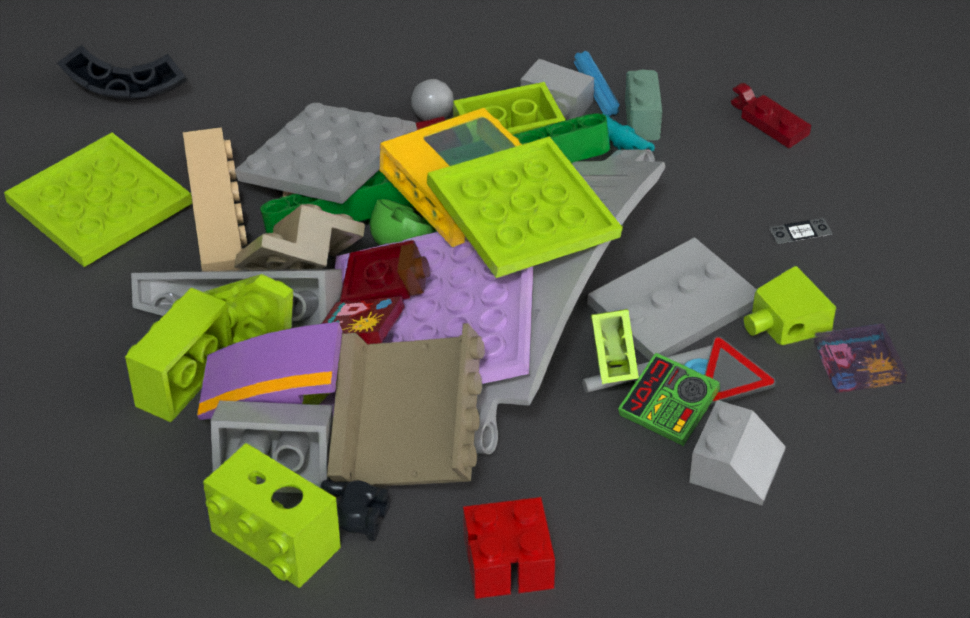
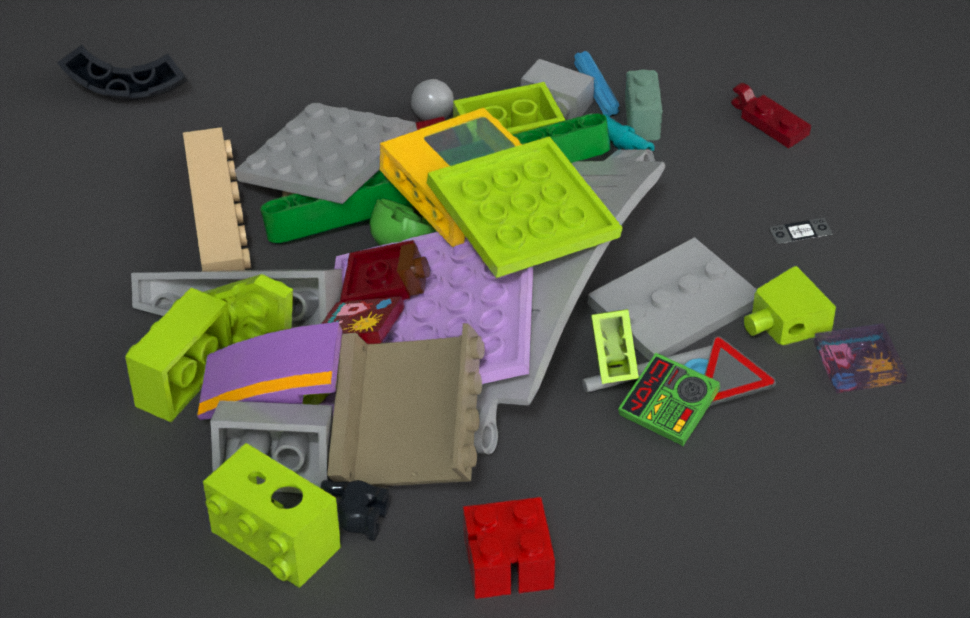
(98, 199): lime plate -> none
(301, 241): dark tan bracket -> none
(736, 454): light grey slope -> none

